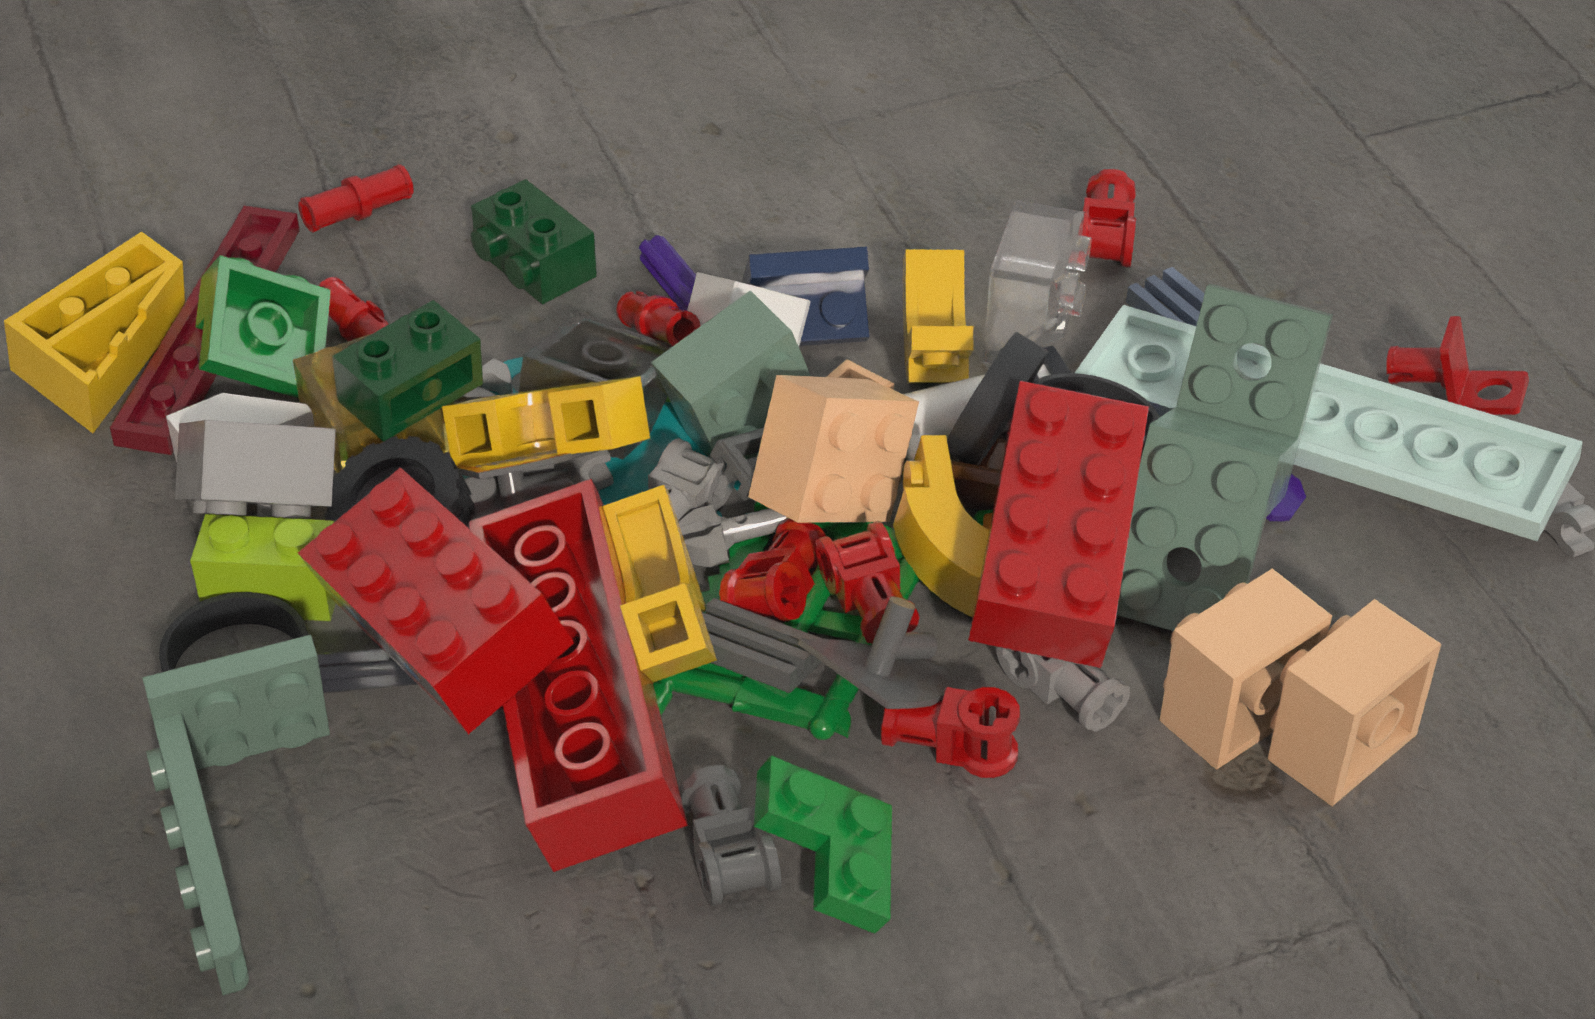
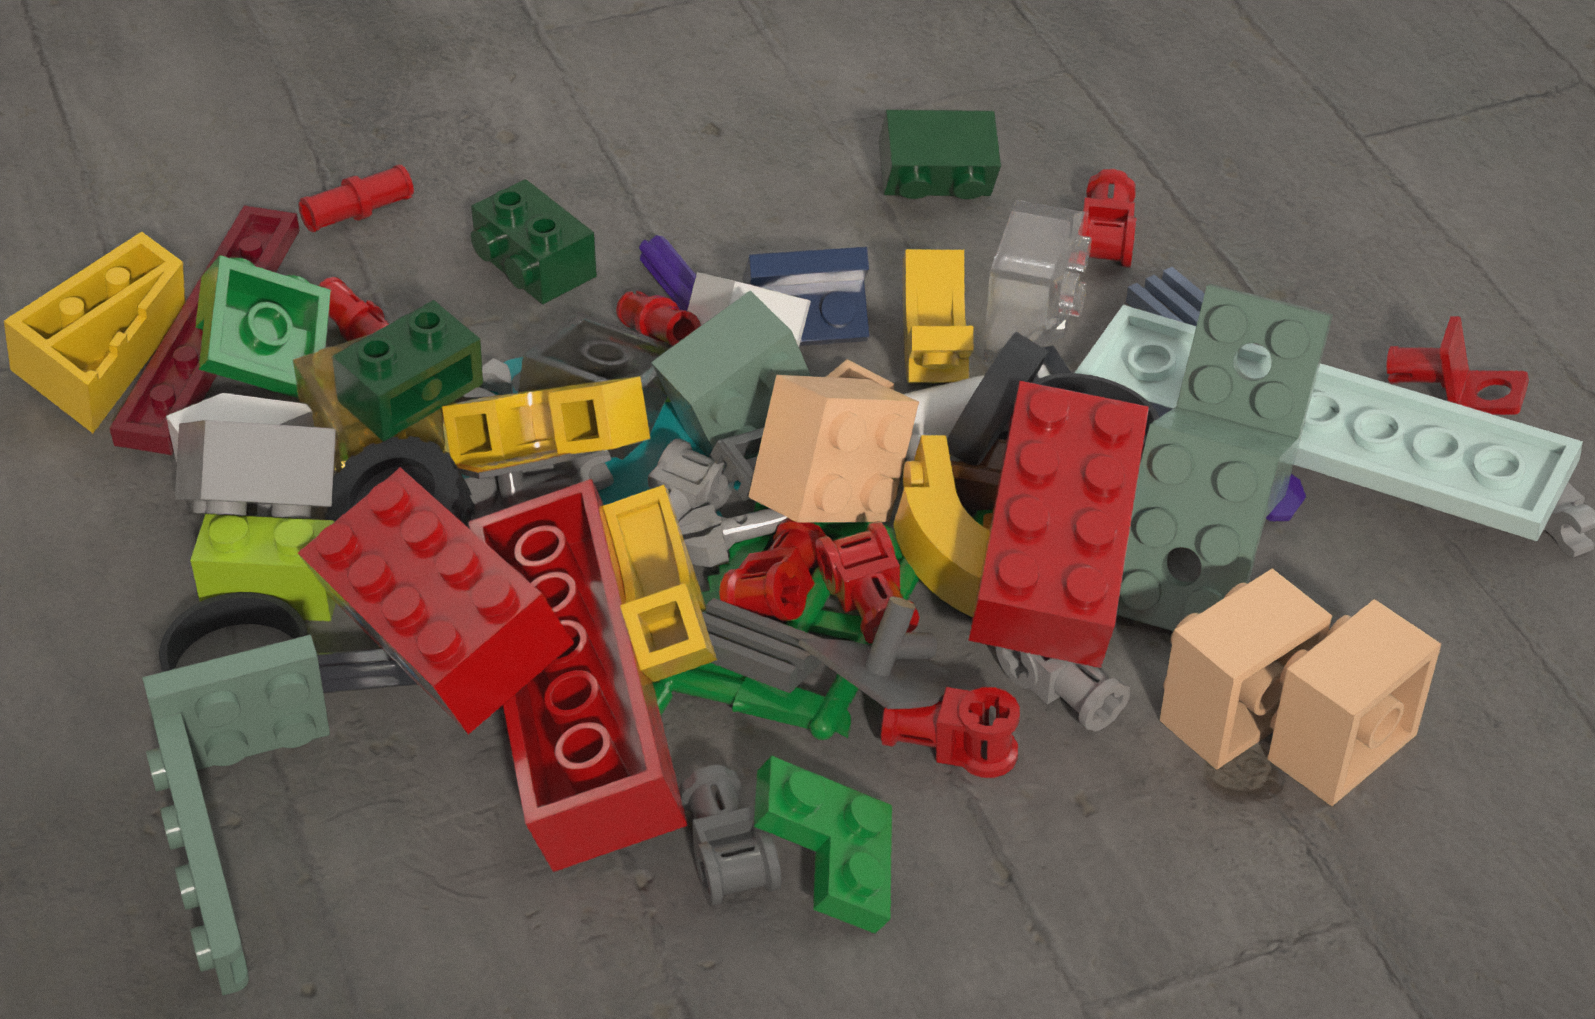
(939, 153): none -> dark green brick

